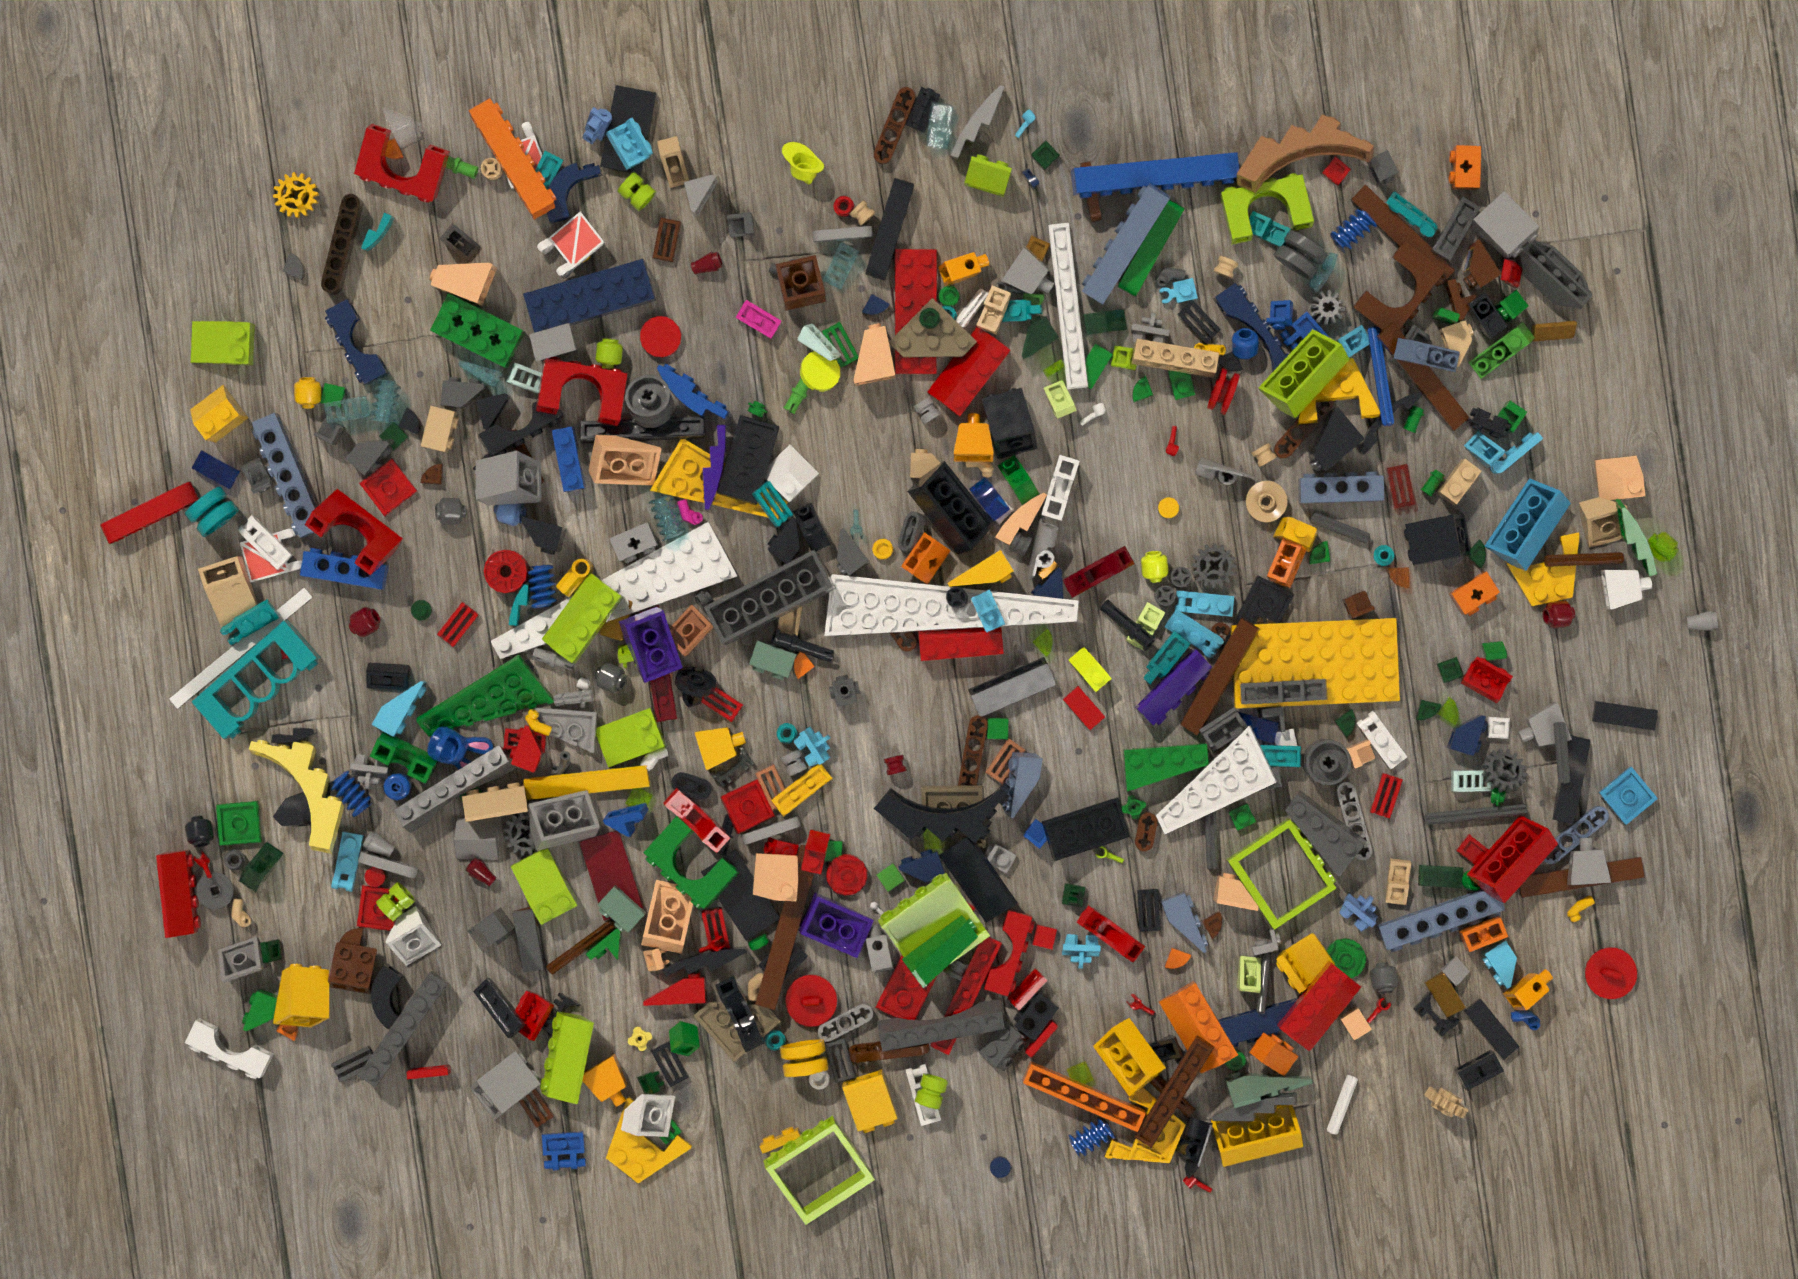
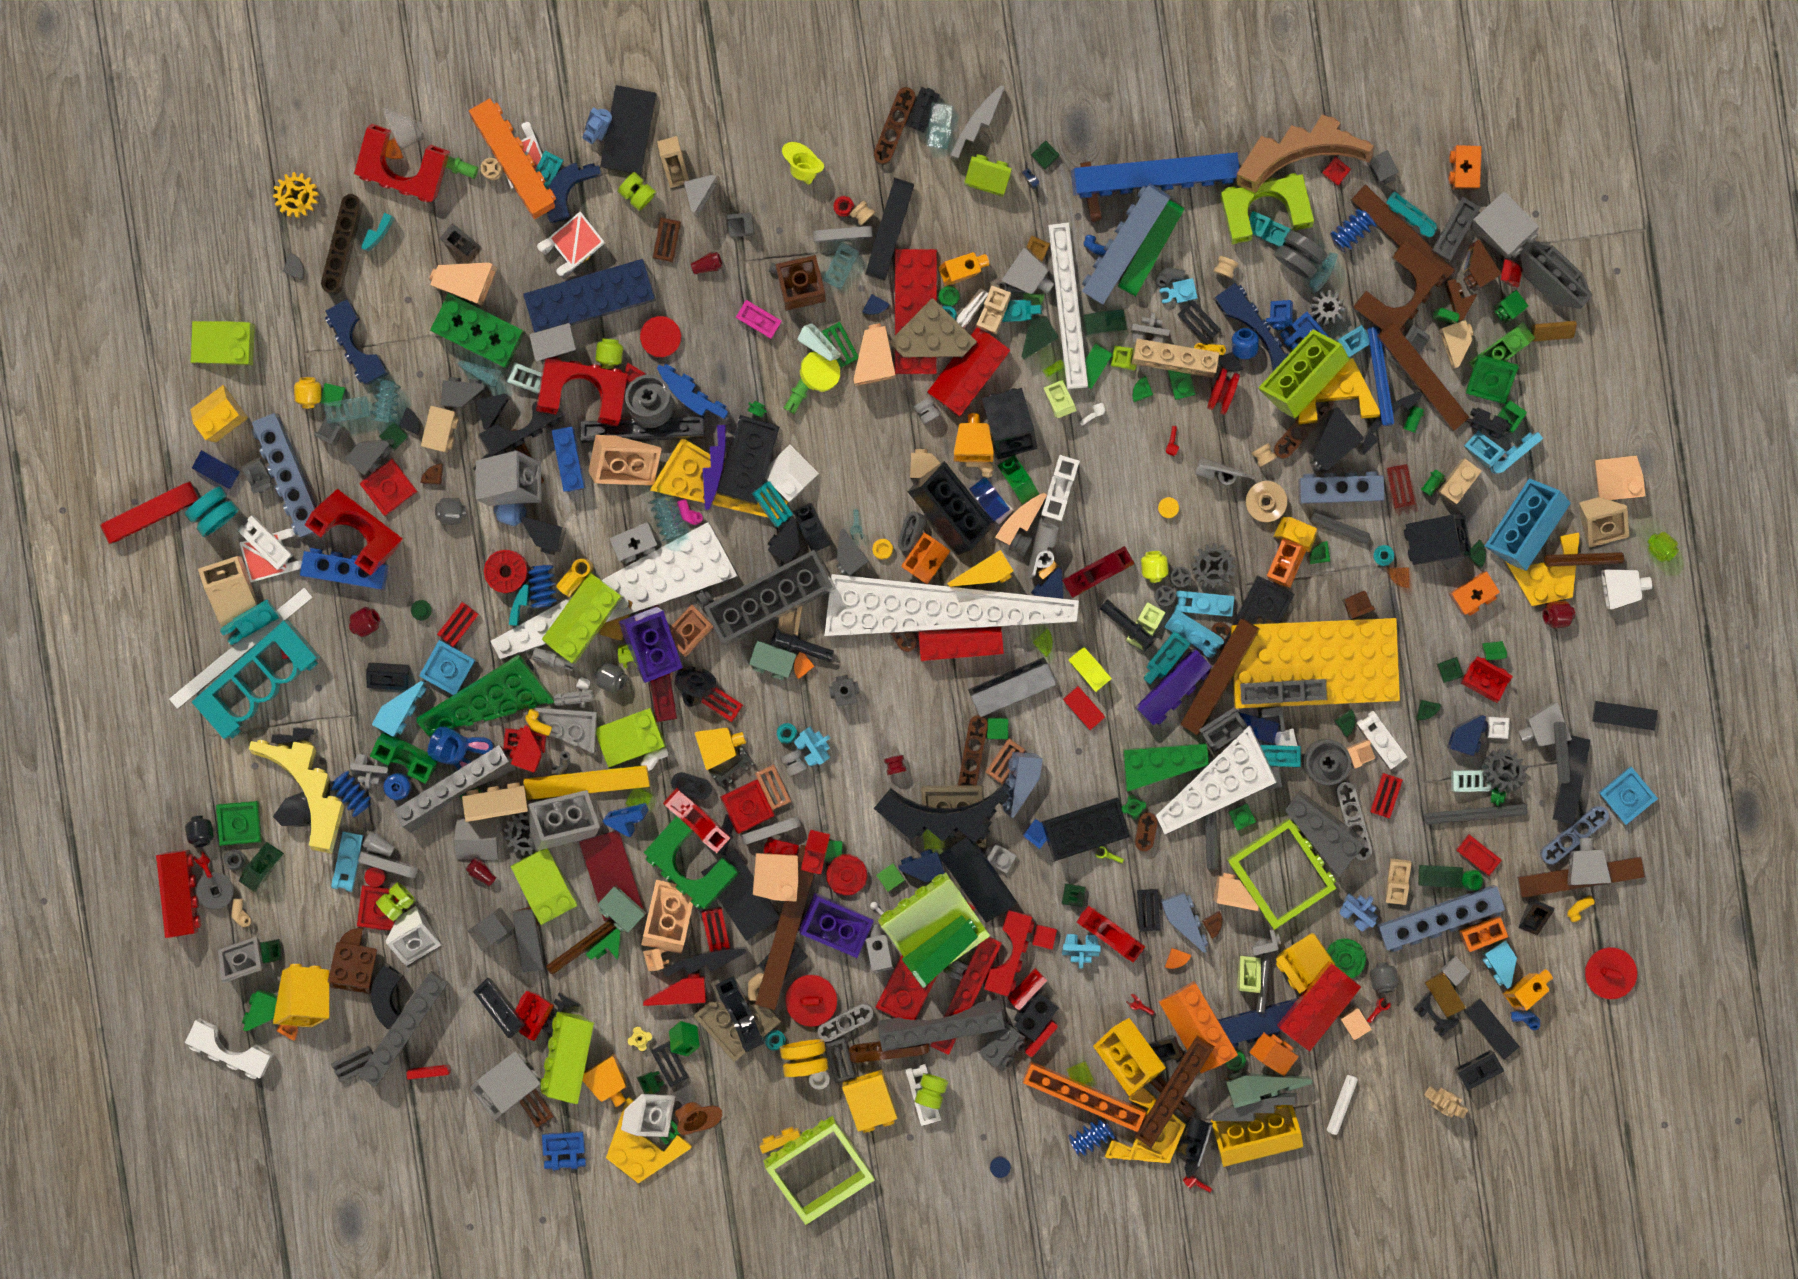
(447, 667): none -> dark azure plate
(630, 143): medium azure bracket -> none
(633, 373): none -> red tile
(696, 1118): none -> dark orange piece
(714, 944): red hand -> none
(758, 942): green tile -> none
(801, 789): yellow tile -> none
(929, 318): dark green plate -> none
(956, 594): black wheel -> none
(988, 611): medium azure hips -> none
(1029, 117): medium azure hand -> none
(1089, 243): none -> blue arm
(1426, 354): sand blue slope -> none
(1449, 711): clear neon green tile -> none
(1486, 316): black slope -> none
(1491, 379): none -> green tile
(1513, 858): red slope -> none
(1535, 916): none -> black slope
(1633, 535): slope -> none
(1703, 621): light grey cone -> none

